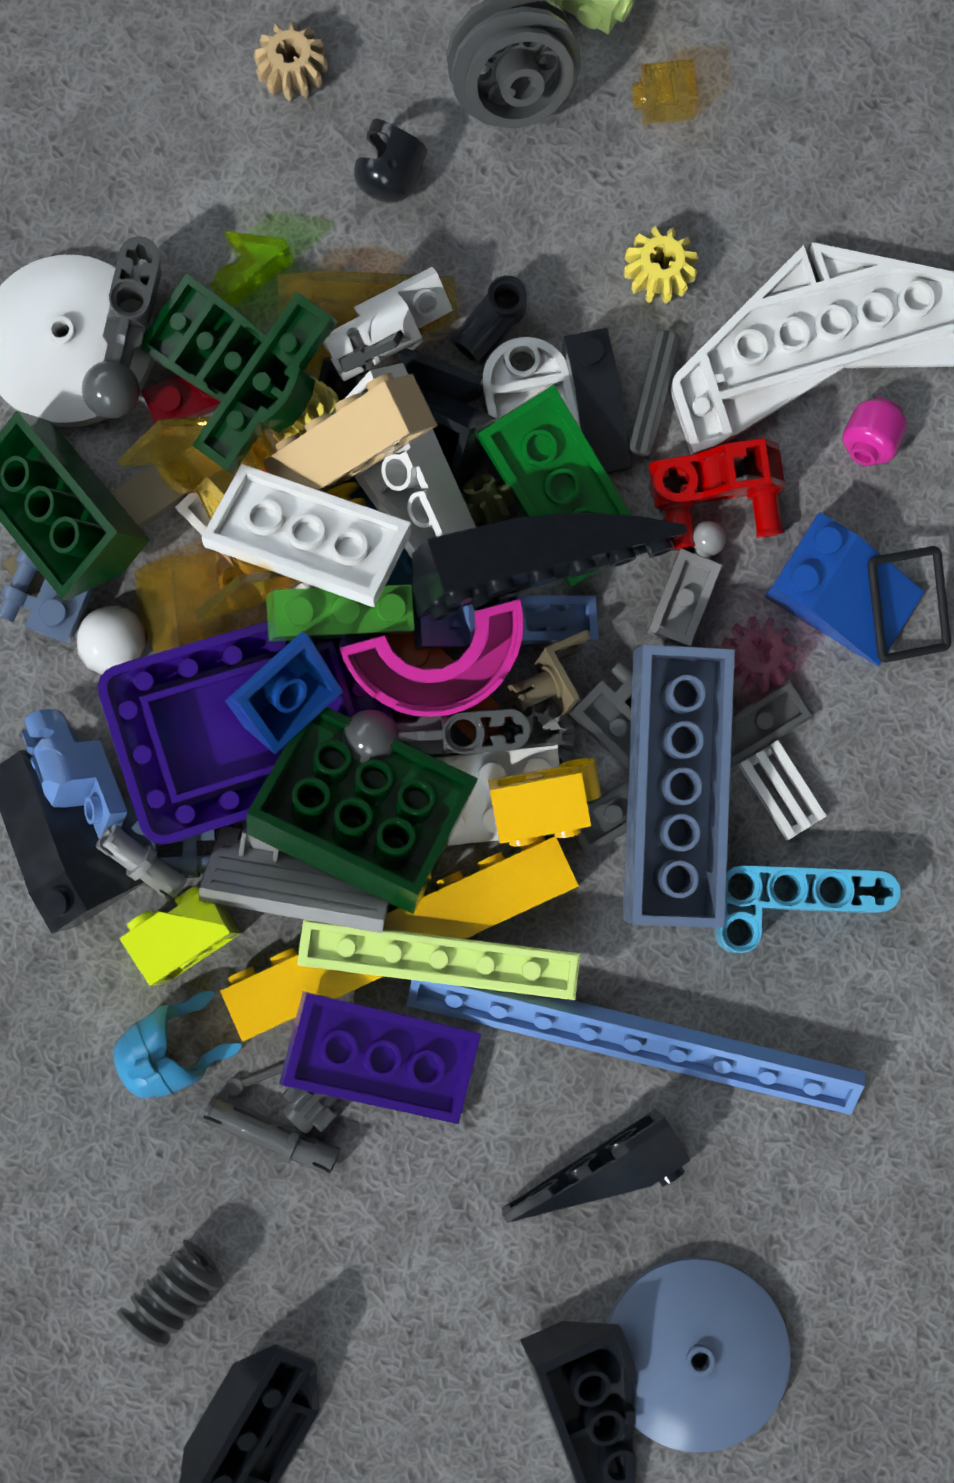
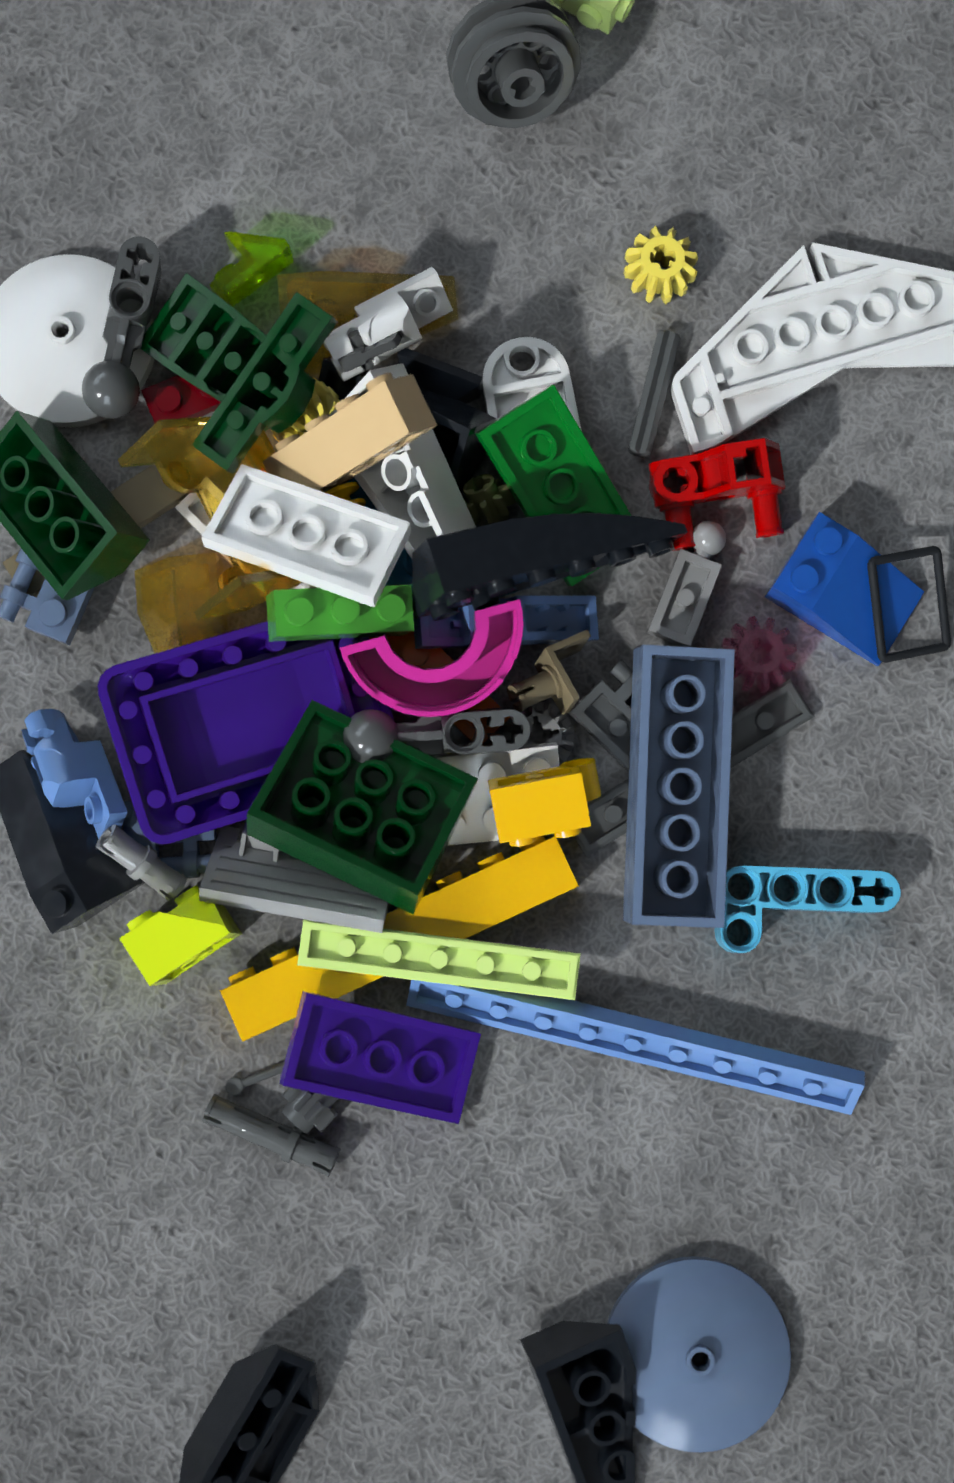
(110, 638): white hair -> none
(142, 1051): dark azure hair -> none
(173, 1298): dark grey piece -> none
(285, 694): blue slope -> none
(296, 75): tan gear -> none
(396, 167): black helmet -> none
(490, 322): black piece -> none
(598, 396): black slope -> none
(622, 1164): black wedge -> none
(666, 92): clear yellow brick -> none
(798, 783): white tile -> none
(874, 431): dark pink head -> none

